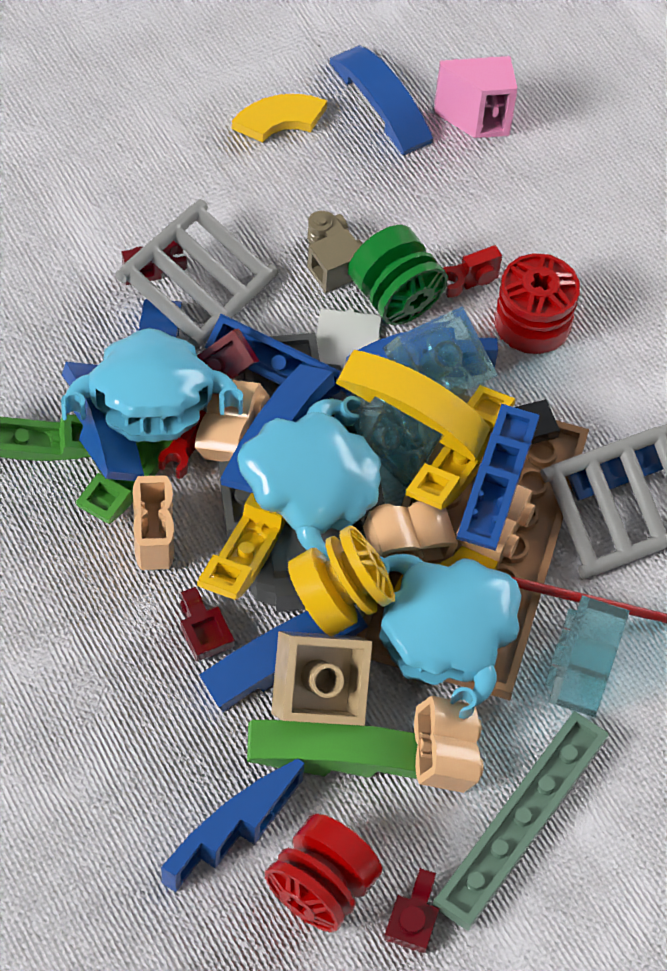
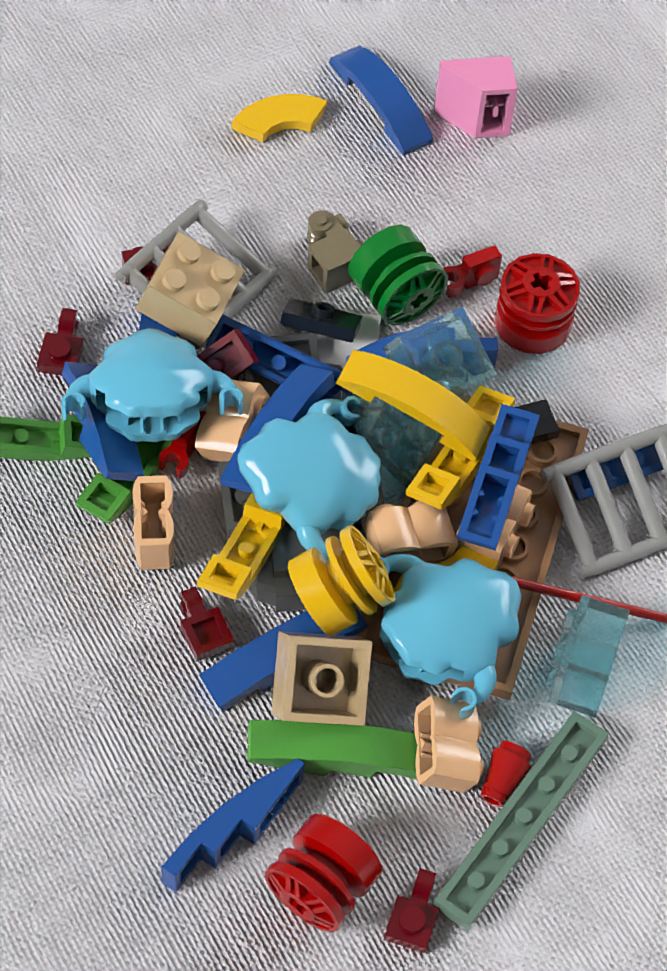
(61, 346): none -> dark red plate
(190, 289): none -> tan brick
(321, 319): none -> black plate
(505, 771): none -> red cone

